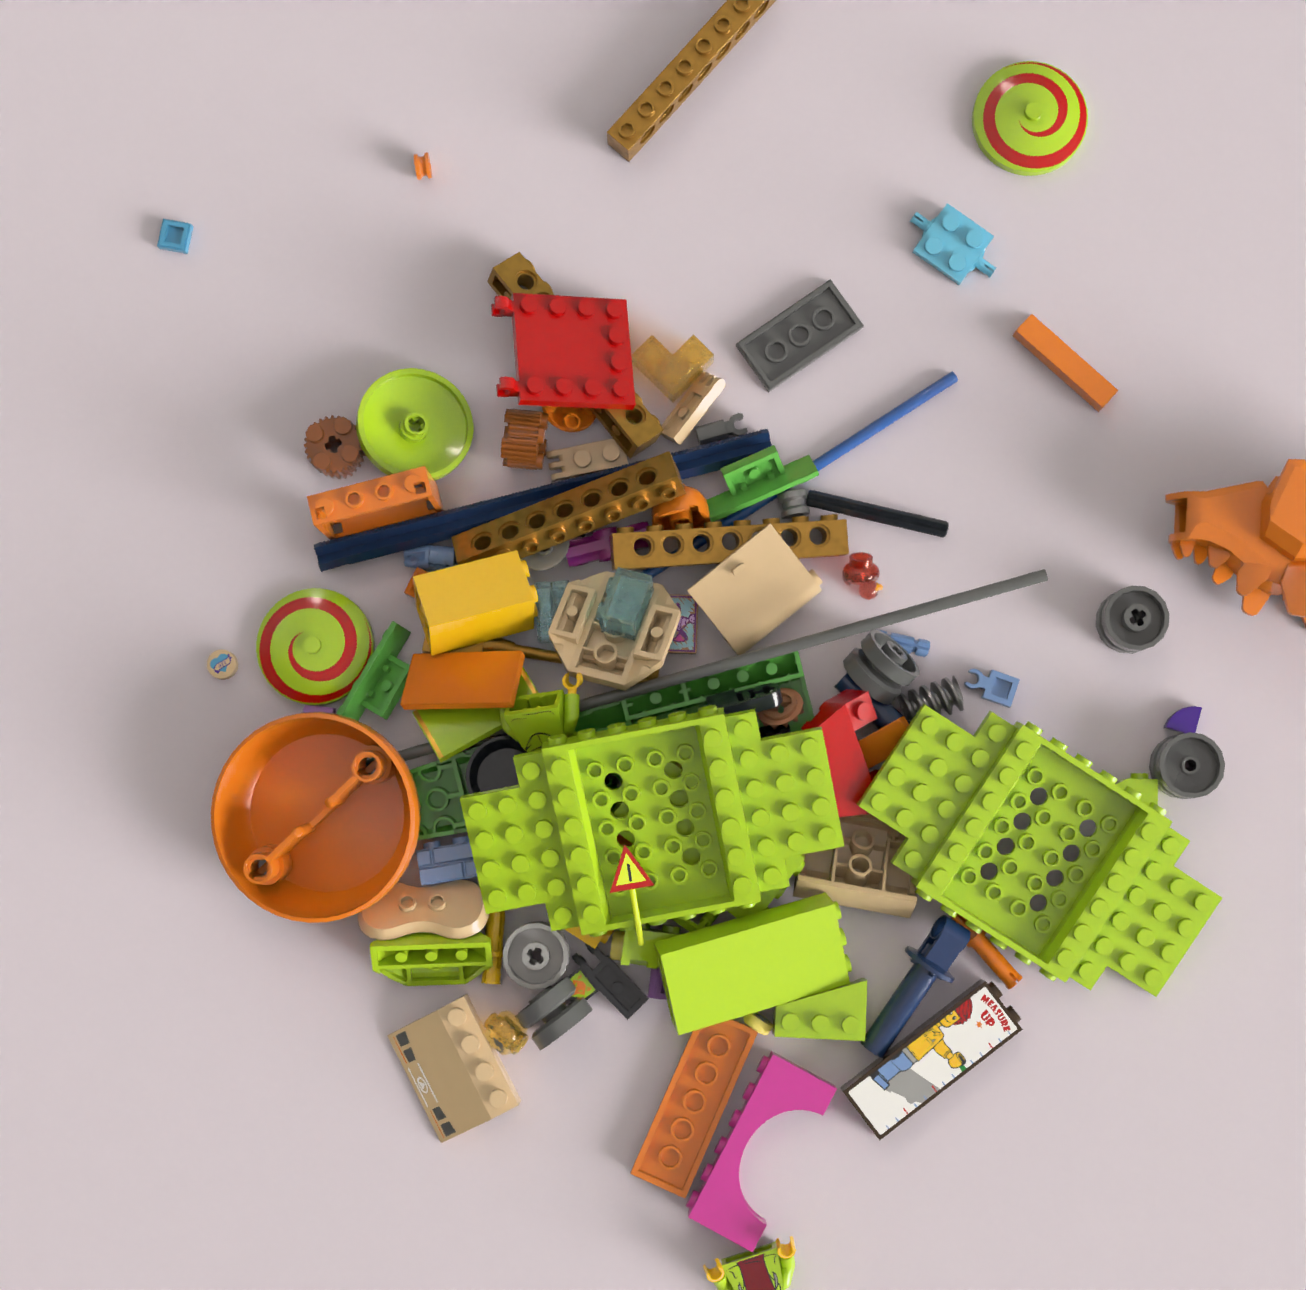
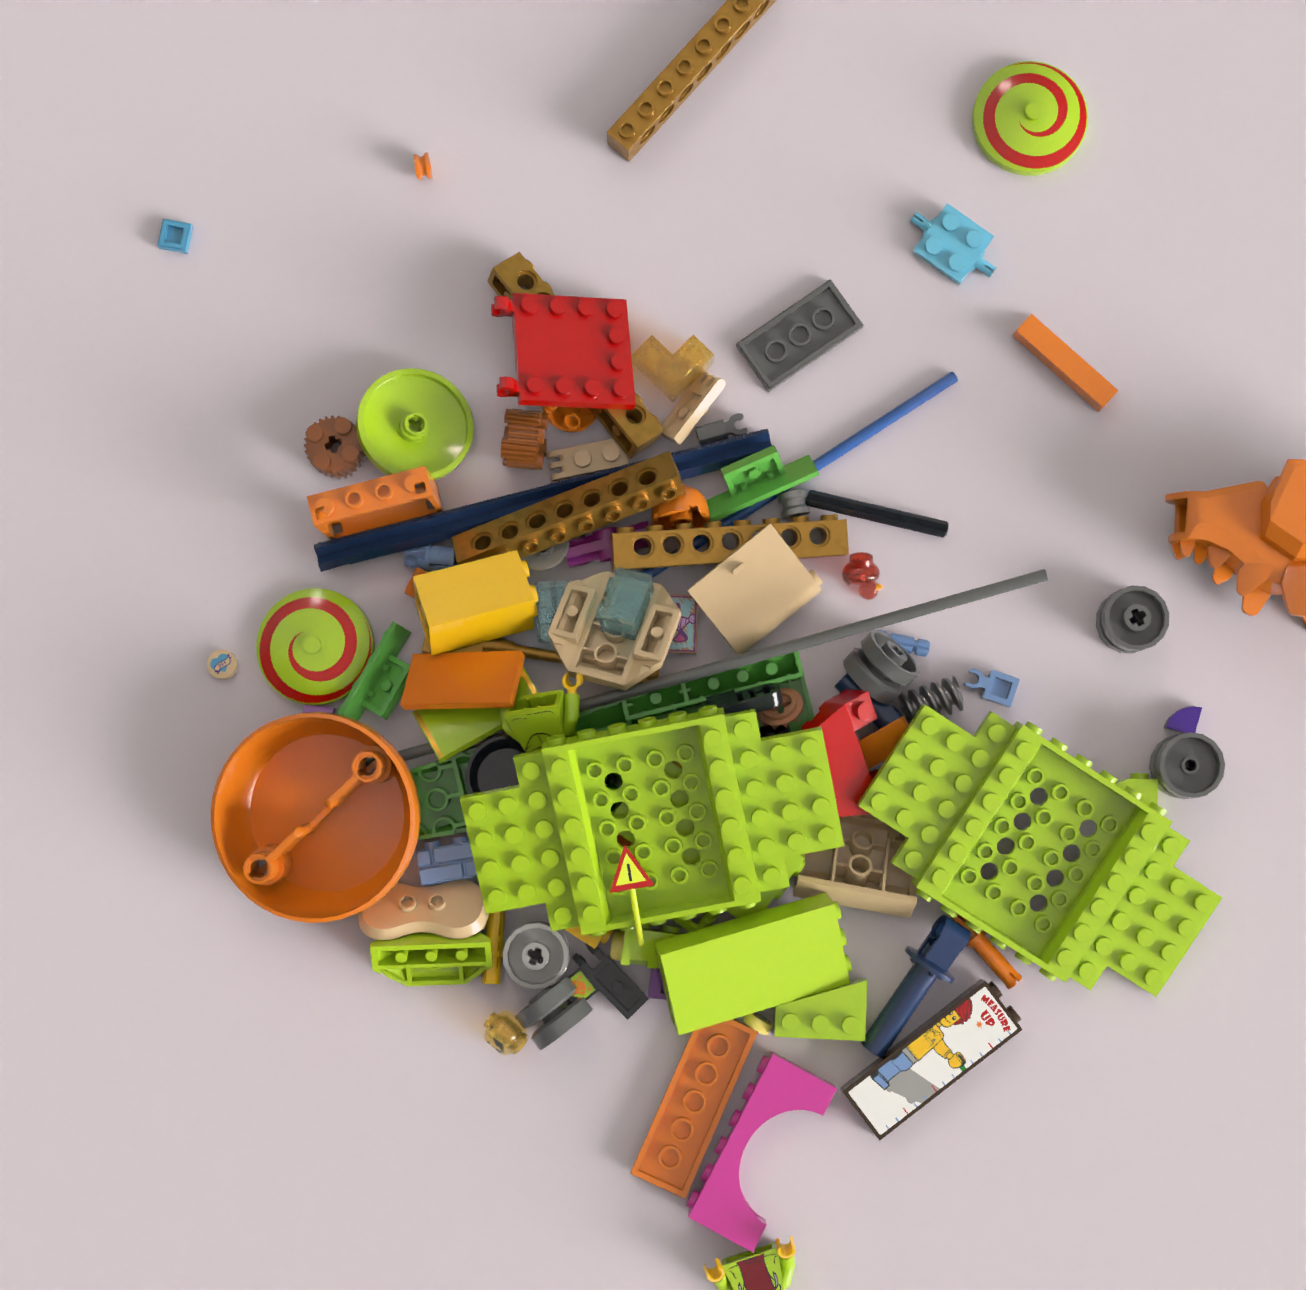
(454, 1069): tan piece -> none

